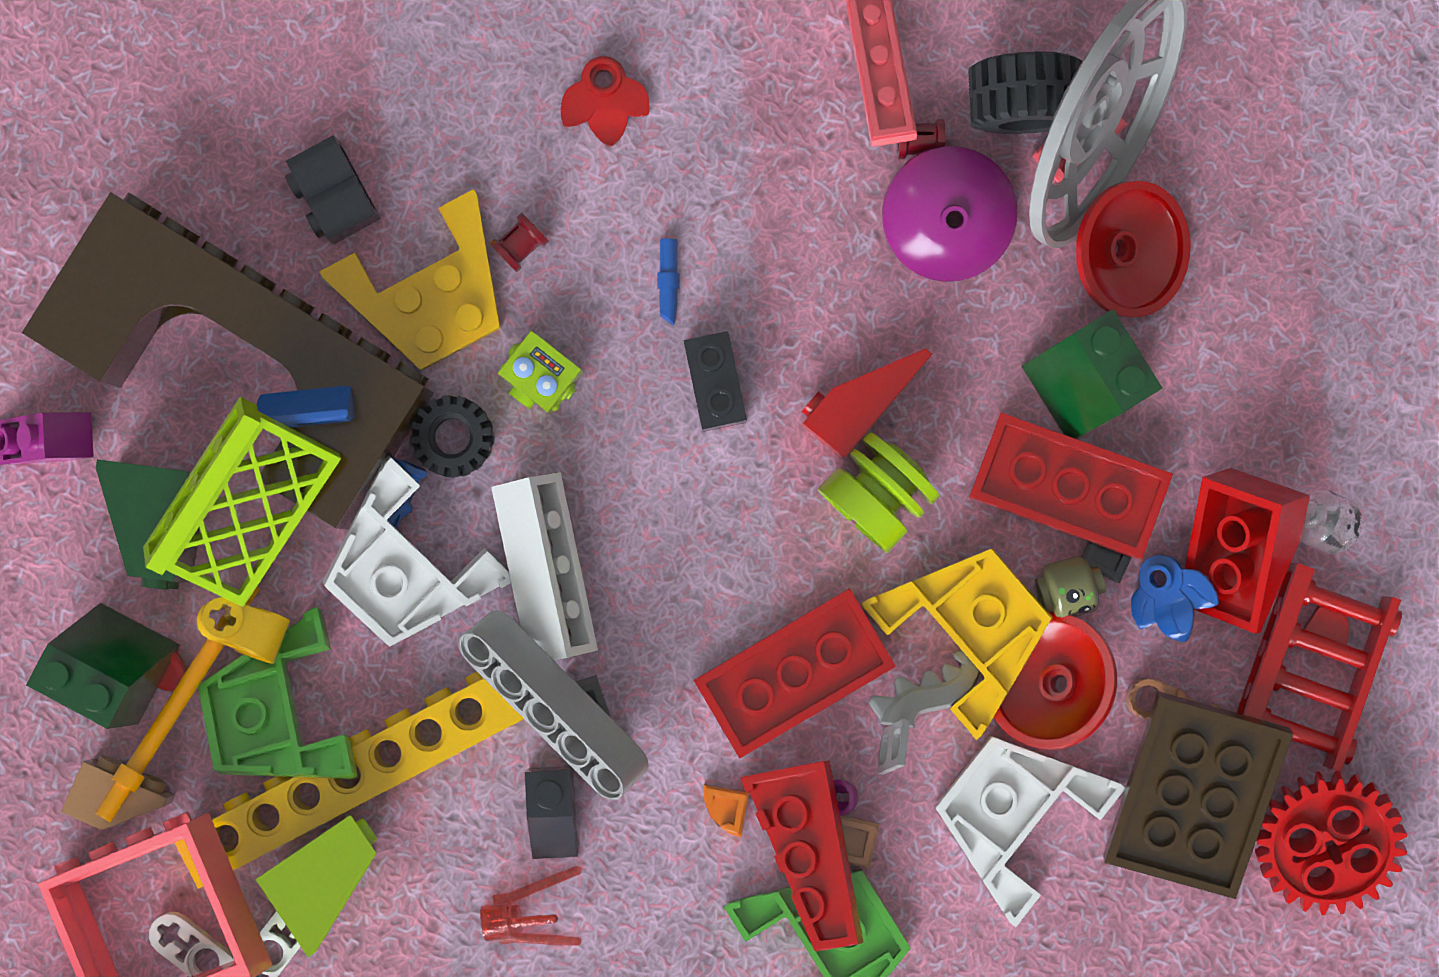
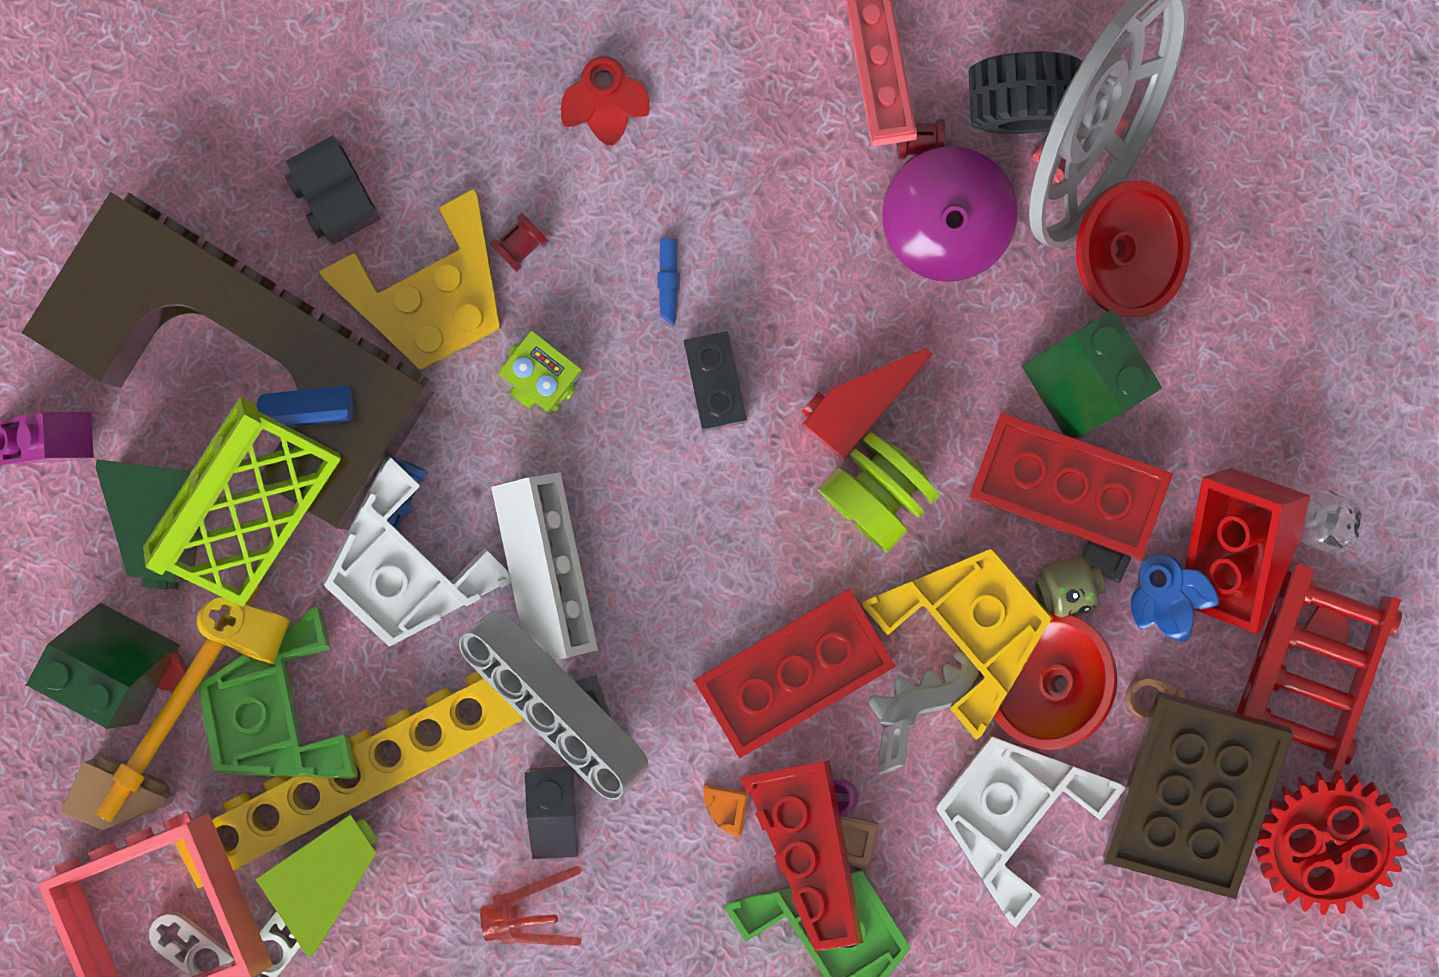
(425, 430): black tyre -> none

